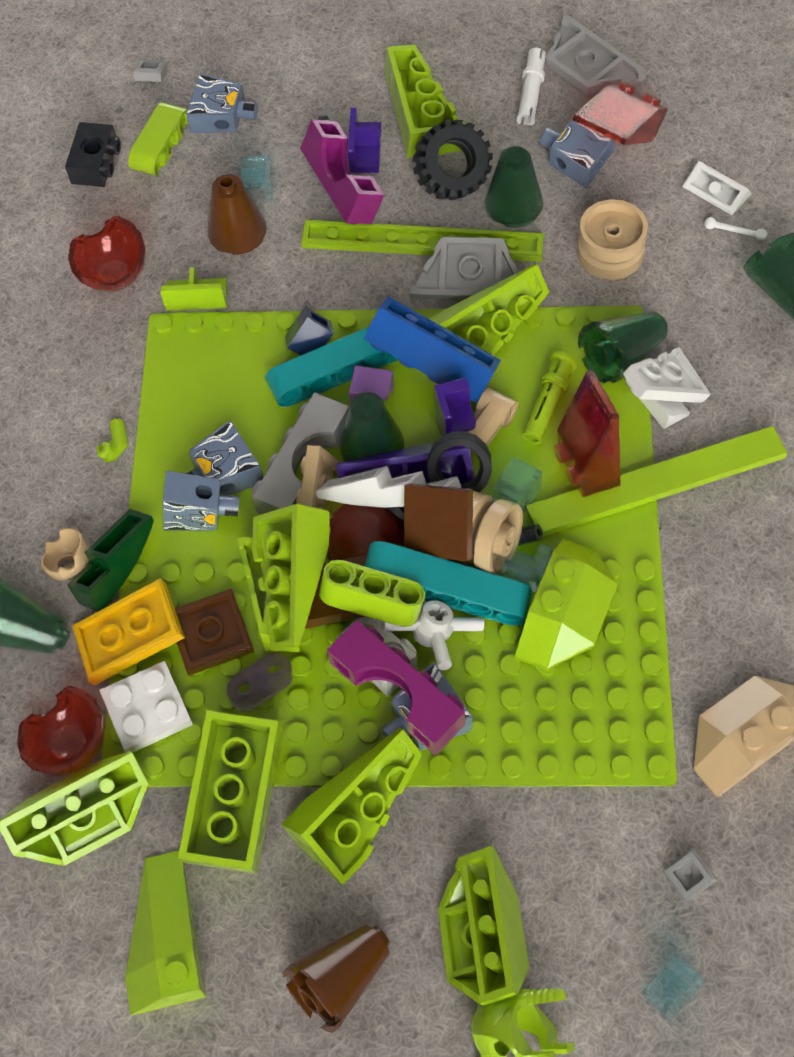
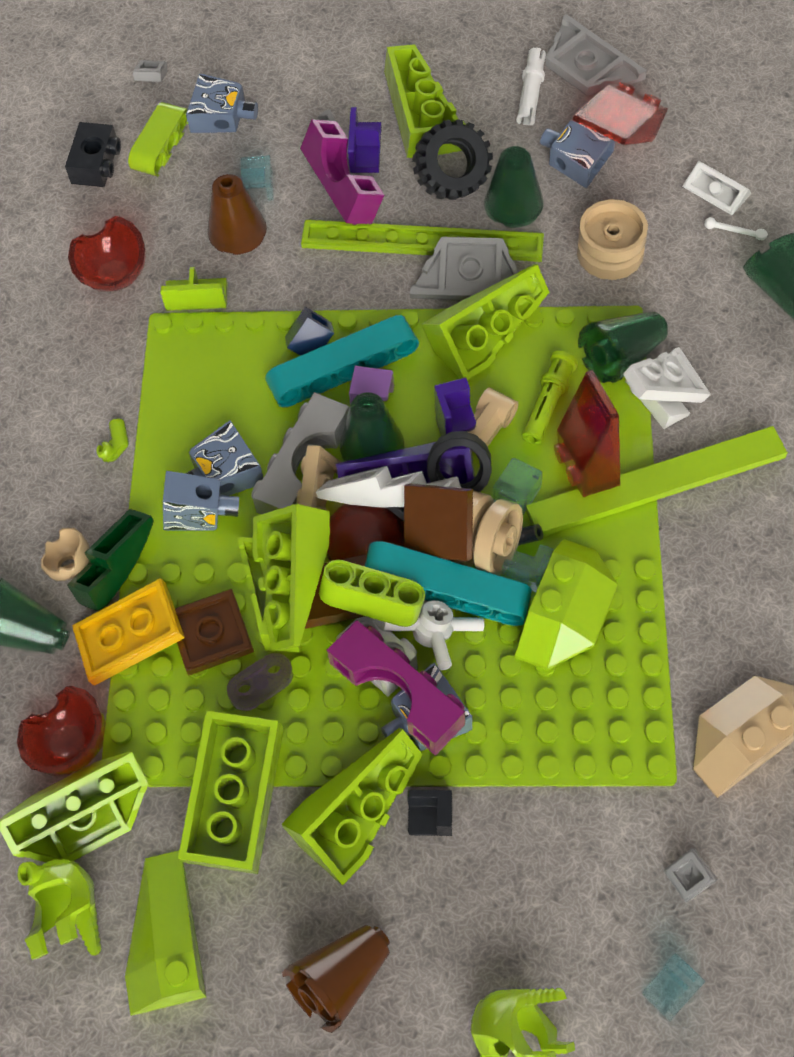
(62, 899): none -> lime piece
(145, 707): white plate -> none
(430, 347): blue brick -> none
(430, 812): none -> black panel
(483, 929): lime wedge -> none

